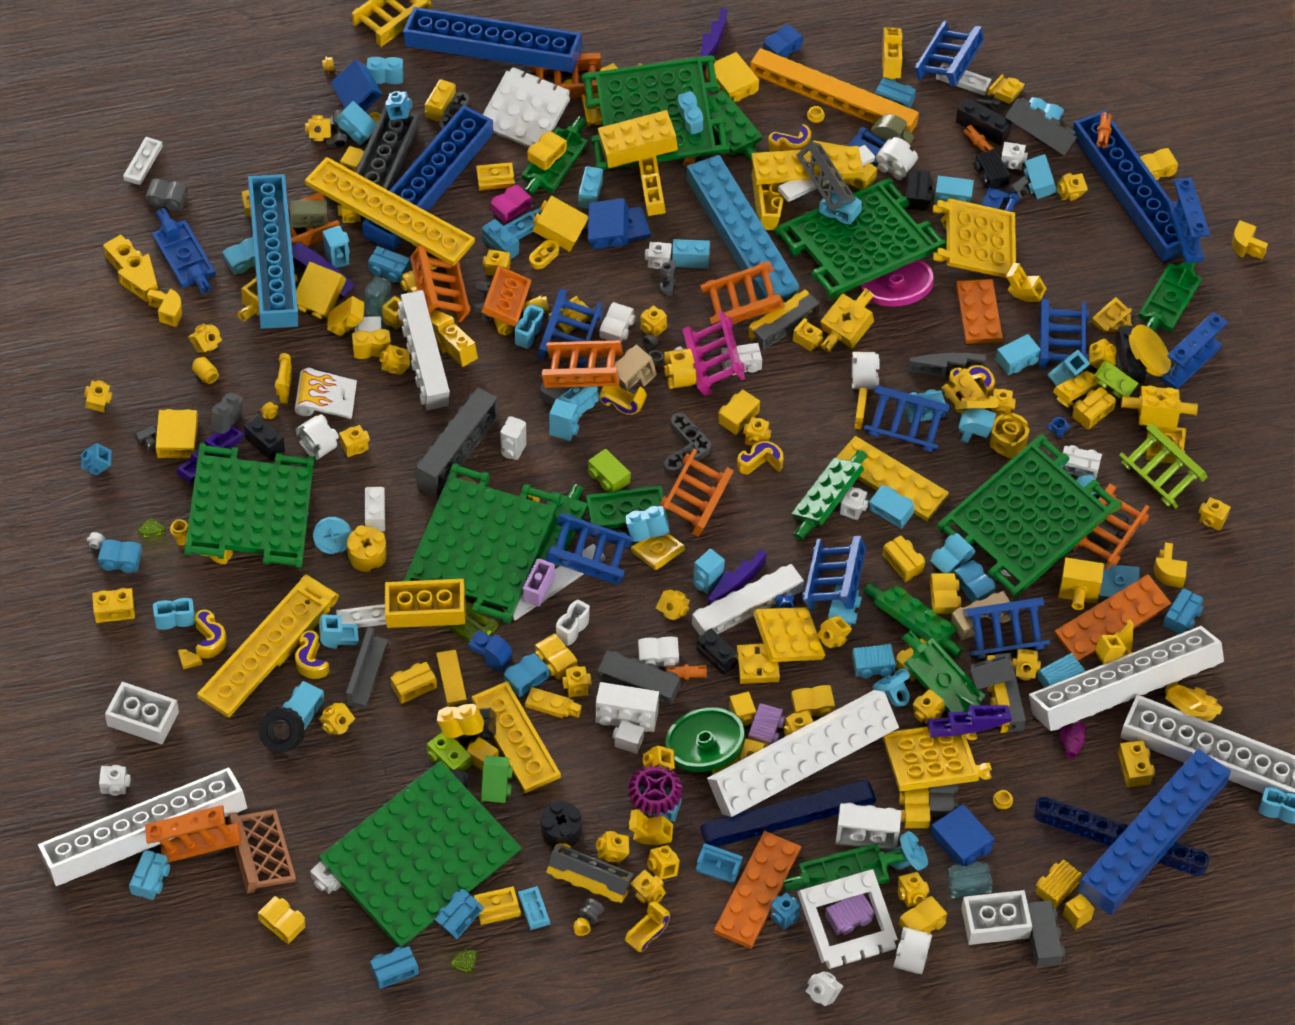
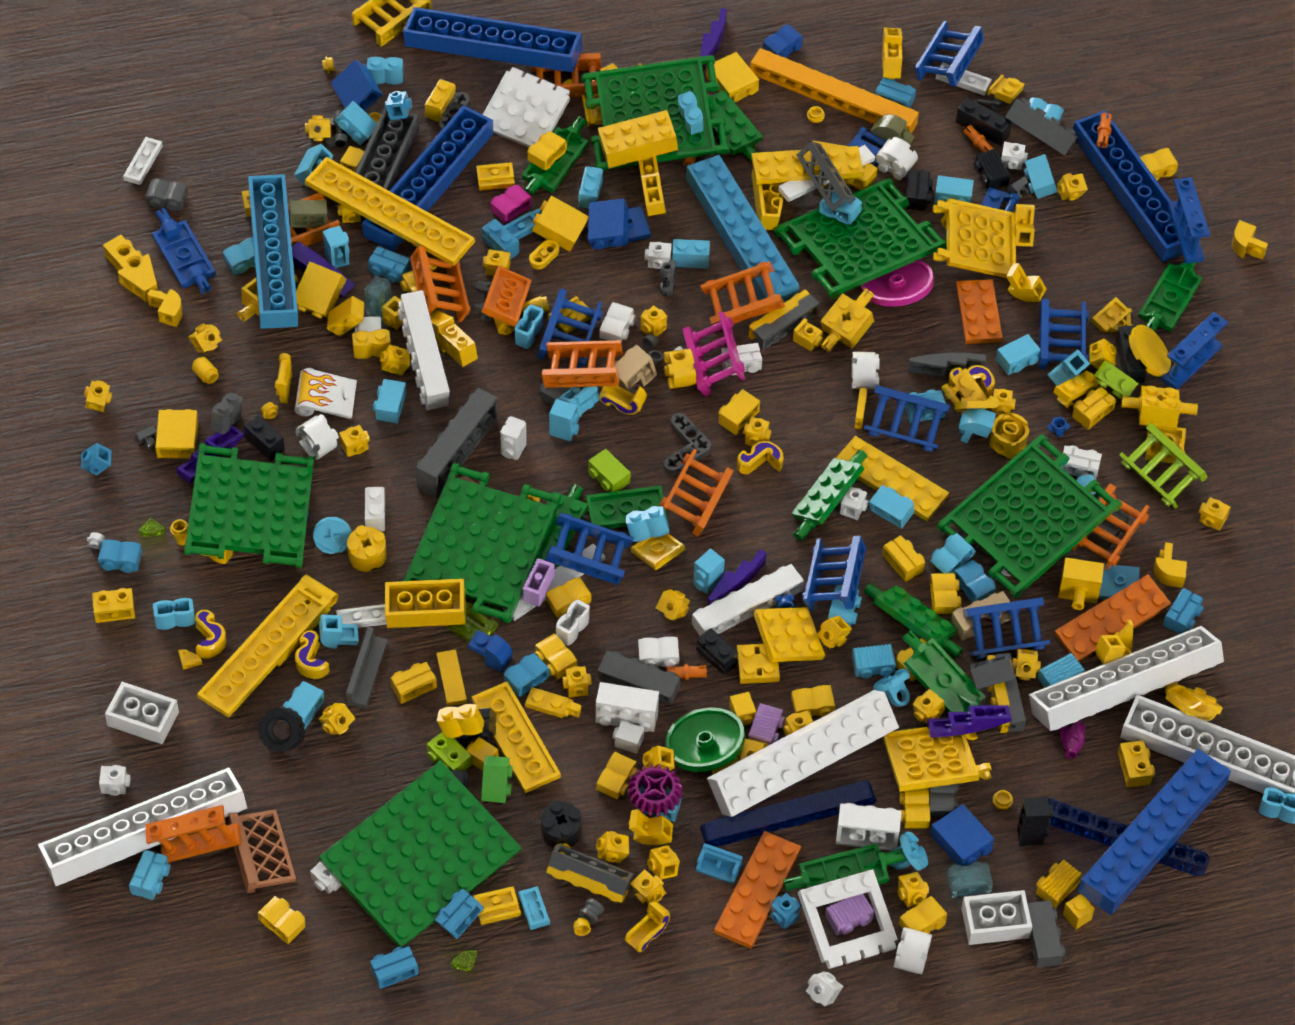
(310, 161): none -> medium azure brick
(390, 401): none -> medium azure brick
(563, 596): none -> yellow brick
(616, 776): none -> yellow brick
(785, 142): yellow animal -> none
(1024, 224): none -> yellow brick
(1034, 821): none -> black brick

